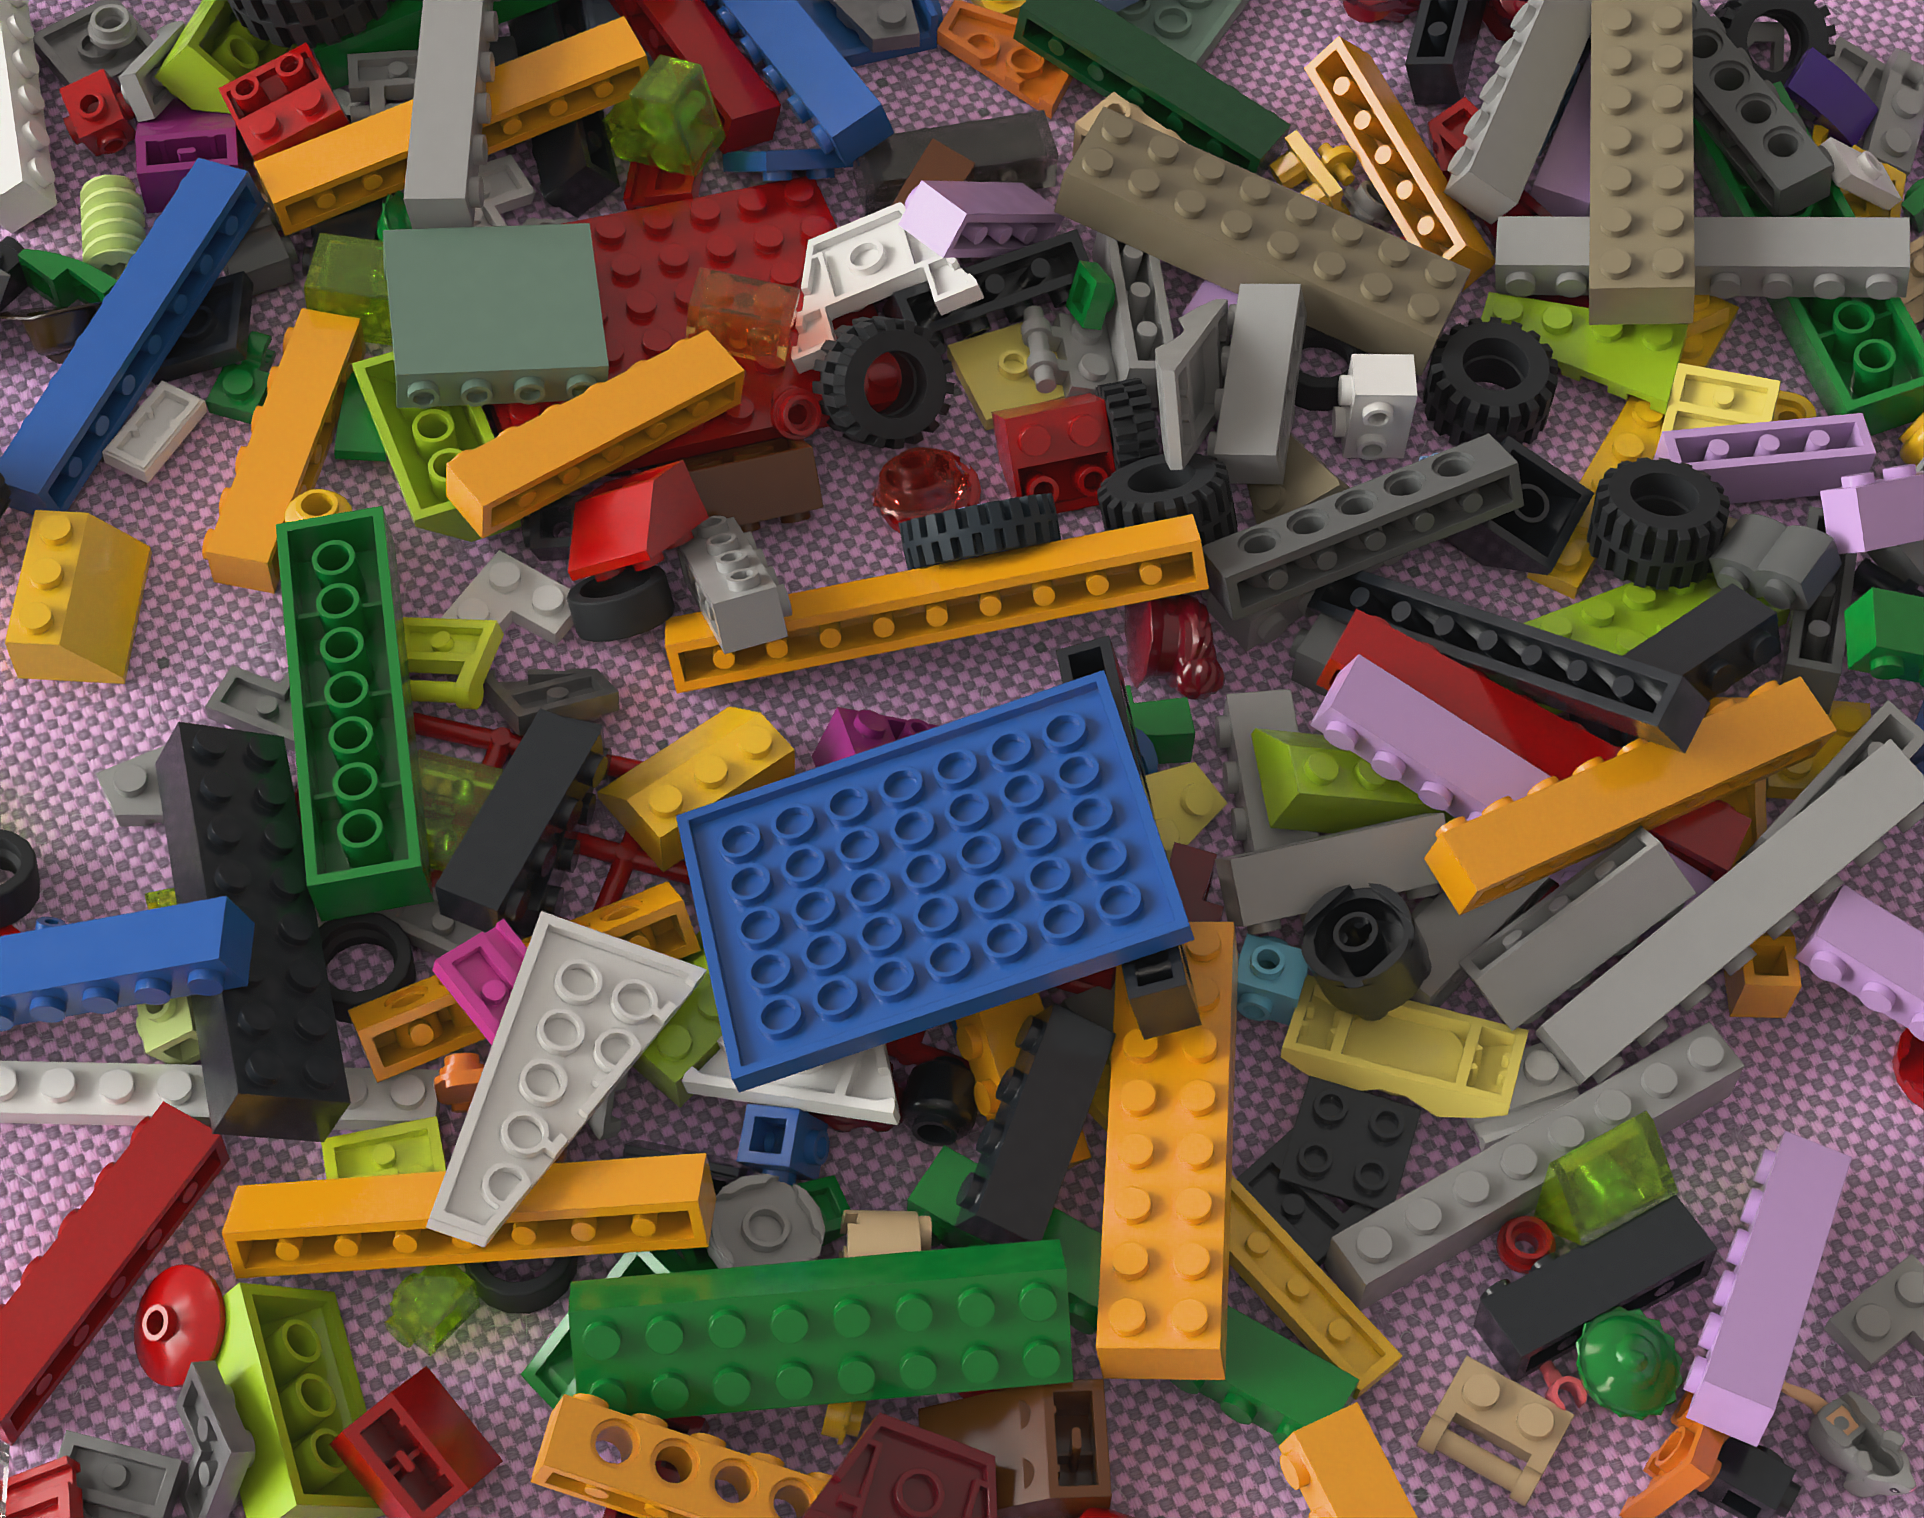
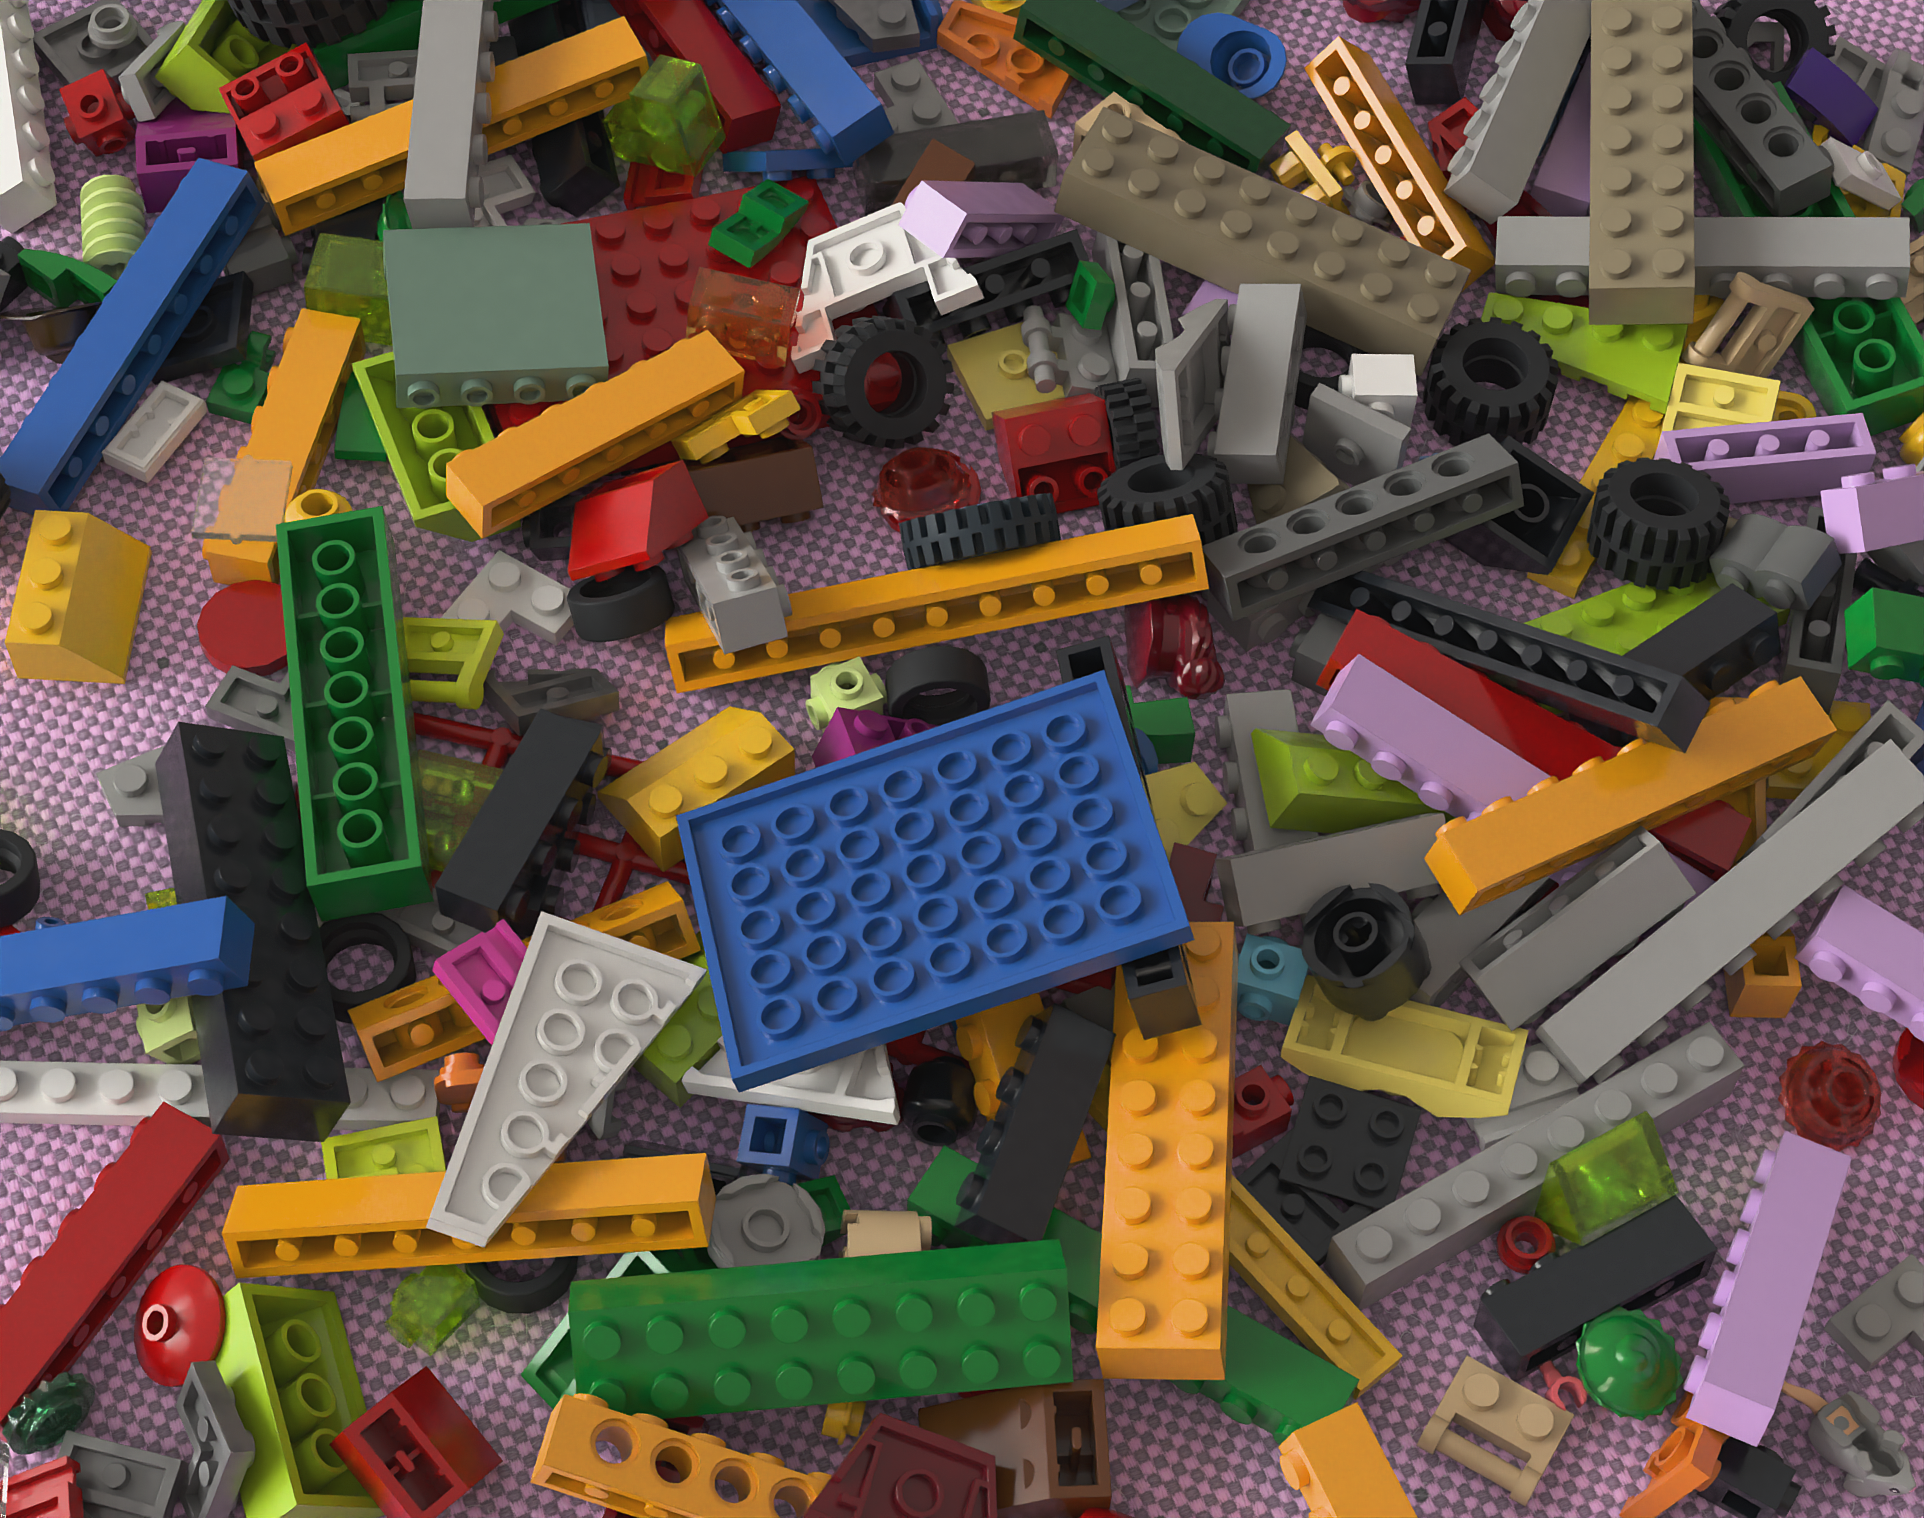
(48, 1413): none -> clear green gear
(241, 499): none -> clear piece
(245, 628): none -> red tile
(757, 413): none -> yellow plate
(760, 224): none -> green slope
(844, 686): none -> yellowish green brick
(911, 98): none -> light grey plate
(937, 669): none -> black tyre
(1235, 52): none -> blue piece
(1268, 1117): none -> red brick
(1352, 437): none -> light grey plate
(1761, 335): none -> tan plate
(1830, 1095): none -> clear red piece

